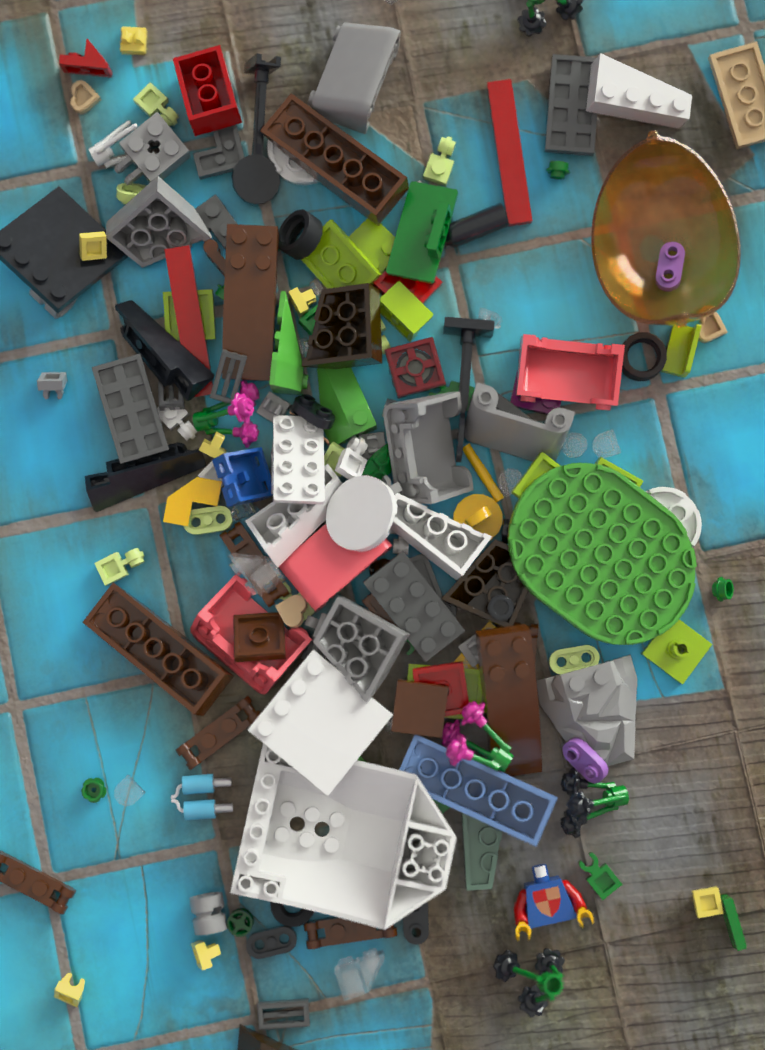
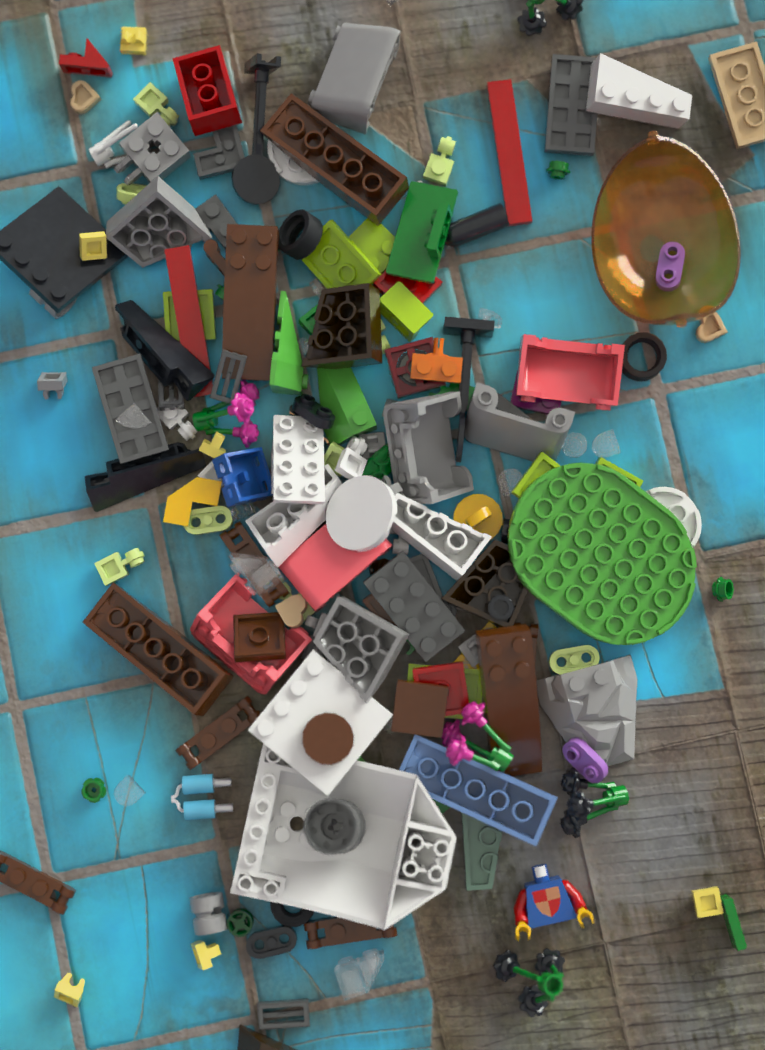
(133, 418): none -> clear tile
(272, 406): light grey tile -> none
(301, 301): light yellow tile -> none
(320, 822): none -> dark grey wheel
(328, 738): none -> reddish brown tile
(419, 919): black plate -> none
(436, 365): none -> orange plate
(483, 473): yellow piece -> none
(601, 878): green plate -> none
(677, 651): lime tile -> none
(681, 350): lime panel -> none

